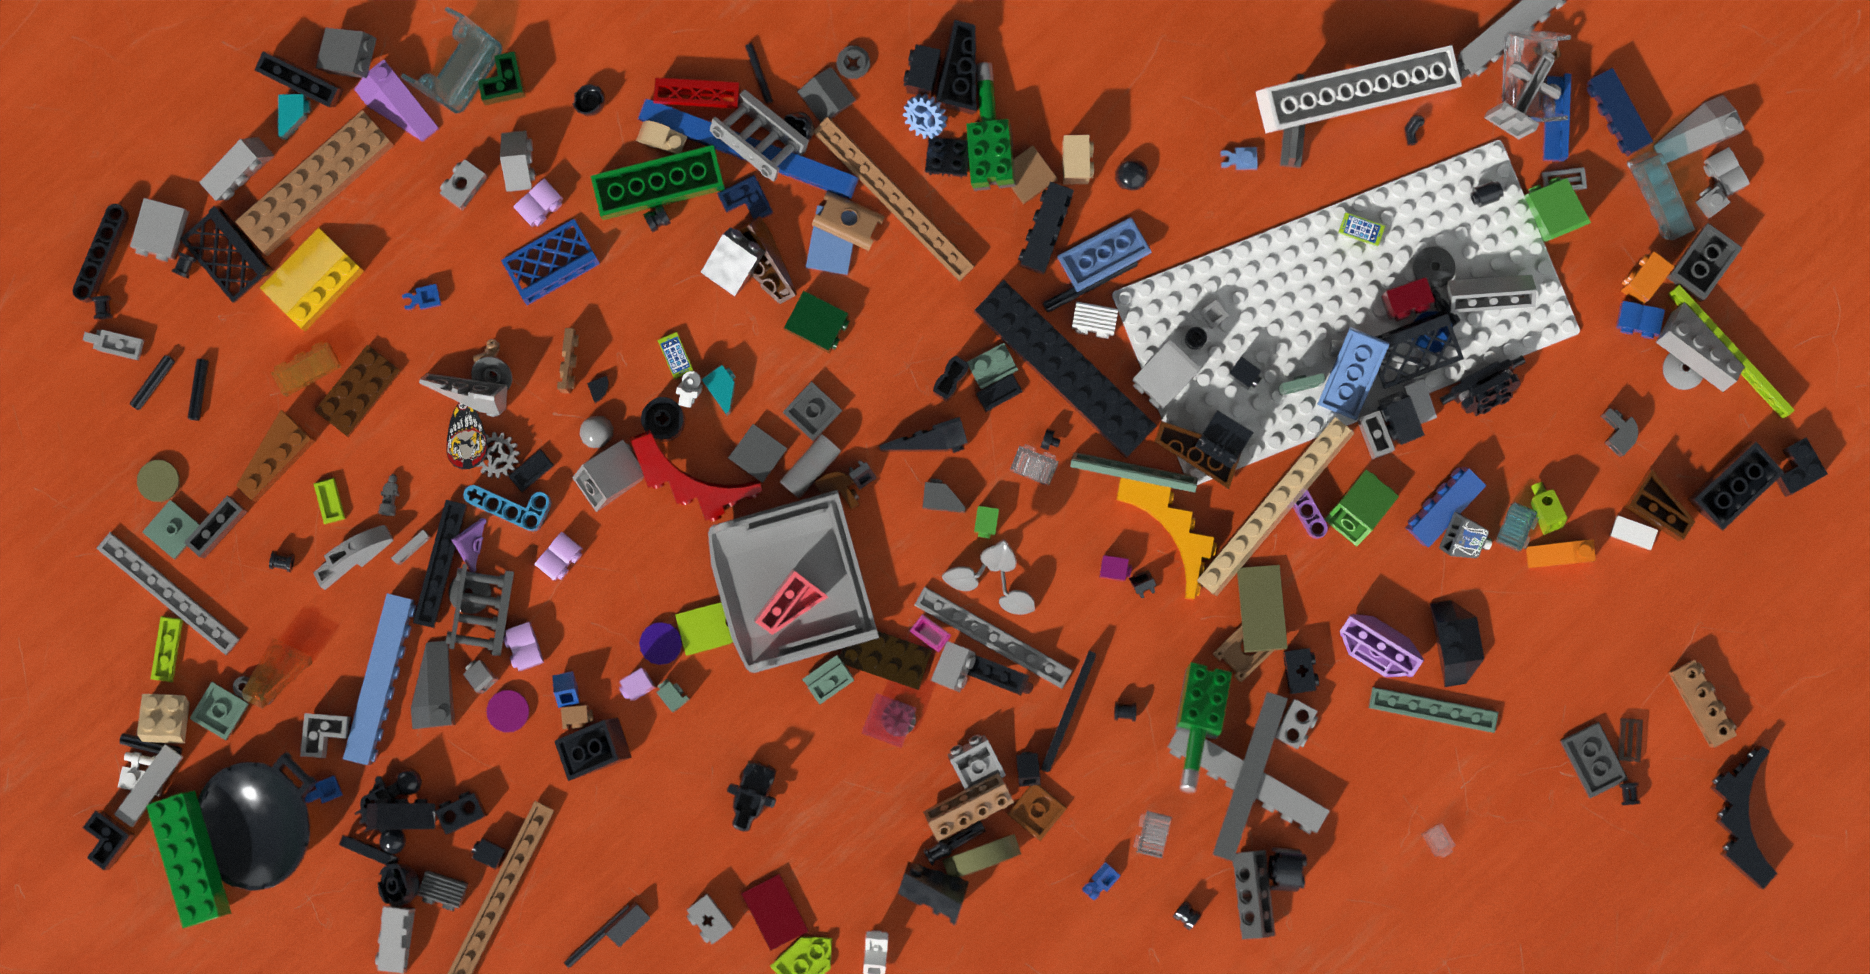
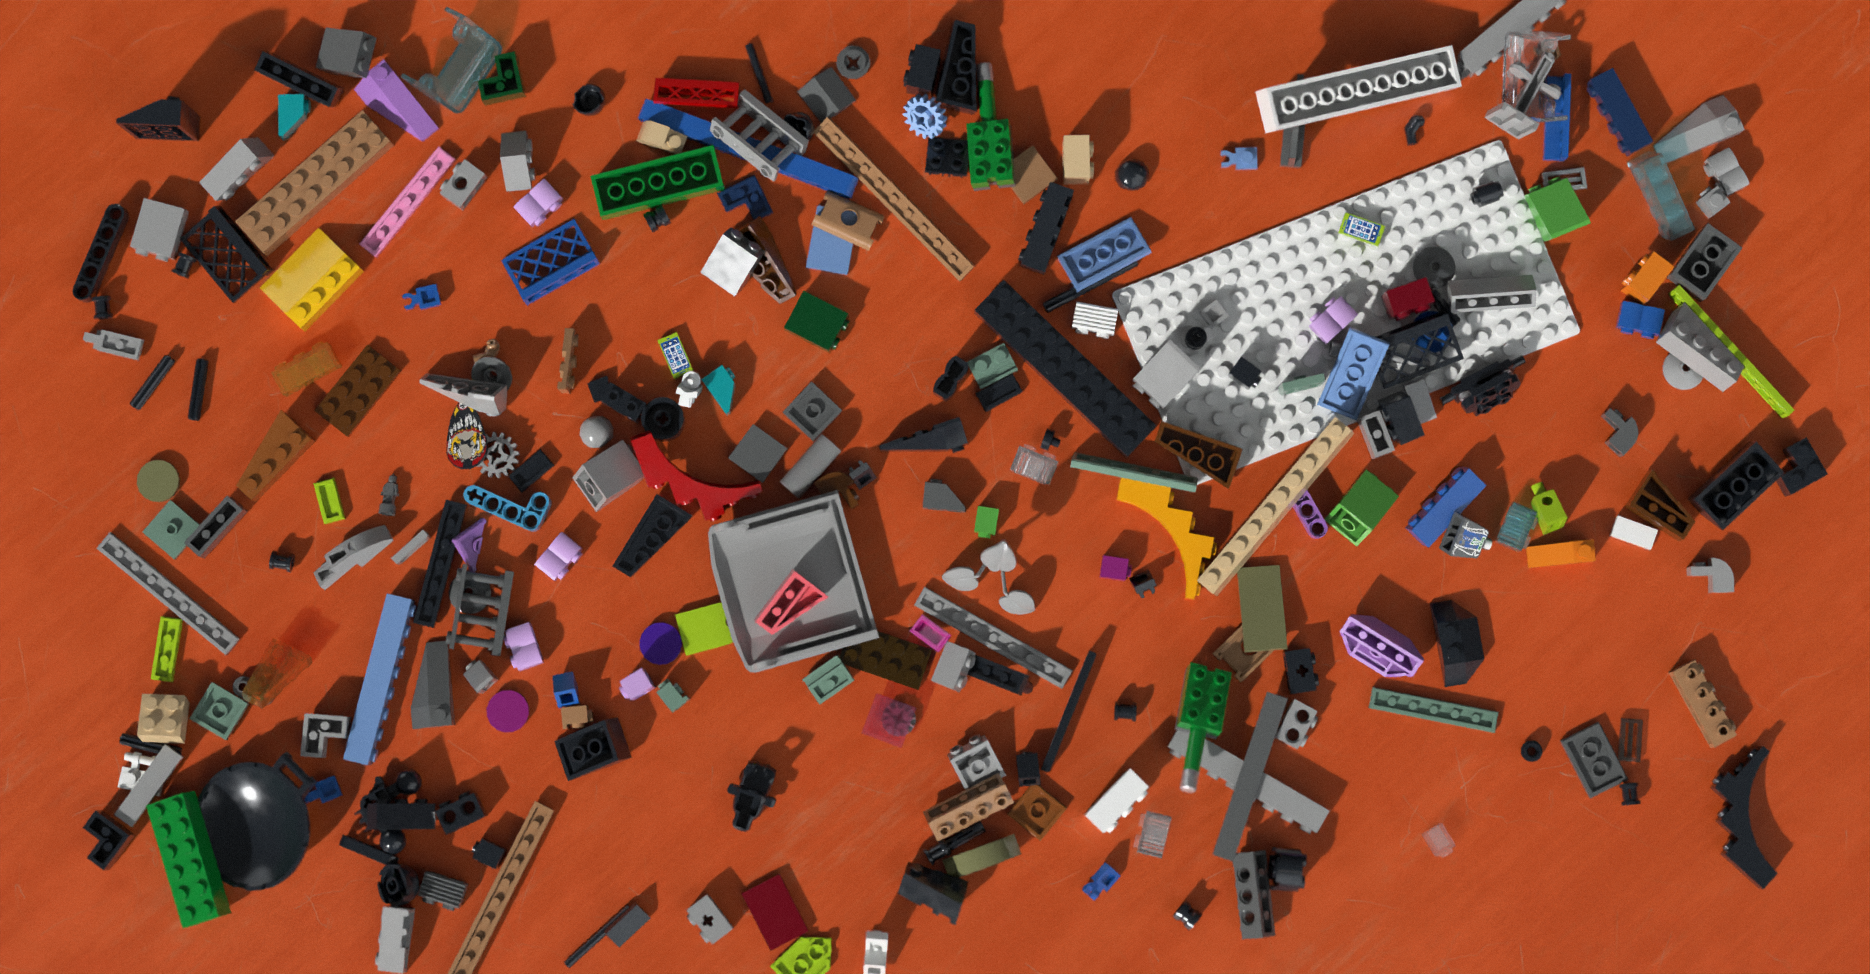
(162, 121): none -> black slope
(407, 202): none -> bright pink tile
(623, 402): none -> black brick
(653, 531): none -> black wing
(1117, 801): none -> white brick
(1224, 439): black hinge -> none
(1332, 320): none -> lavender brick
(1538, 751): none -> black plate
(1718, 572): none -> light grey brick

